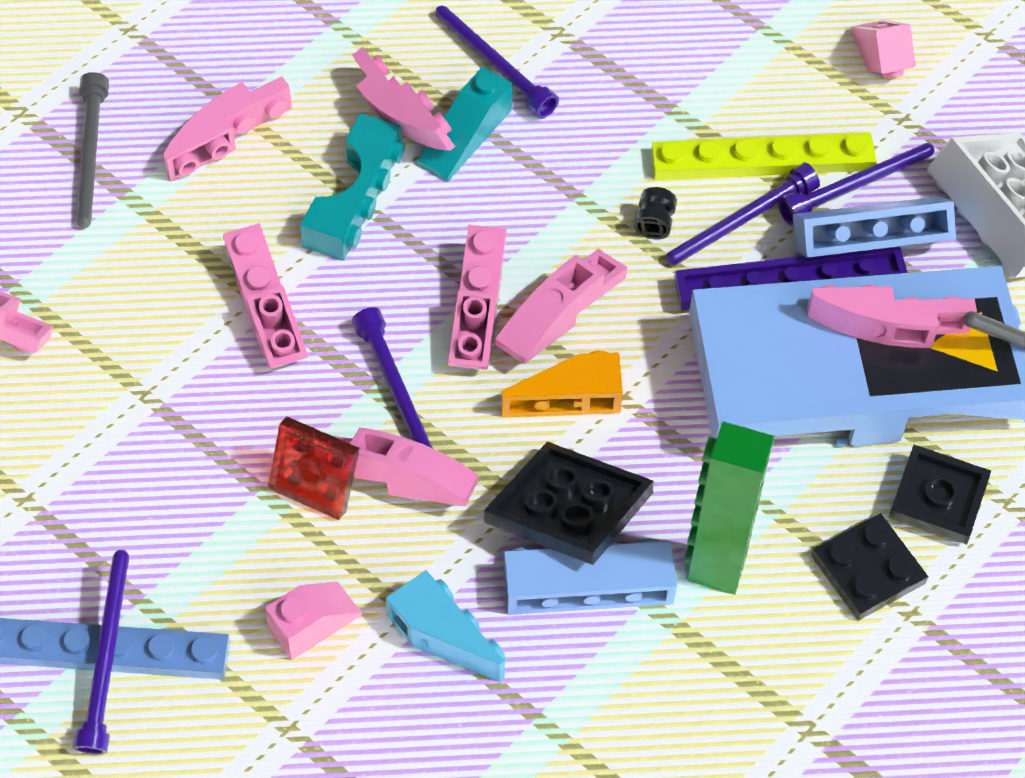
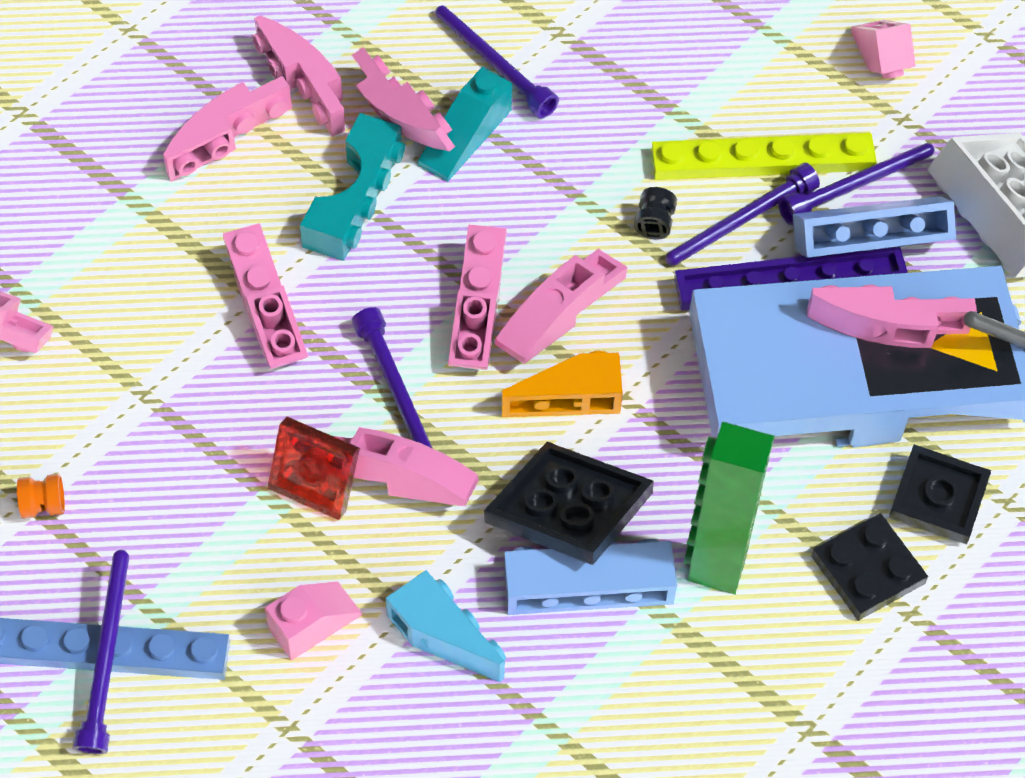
(40, 496): none -> orange wheel
(93, 89): dark grey piece -> none
(303, 69): none -> bright pink slope

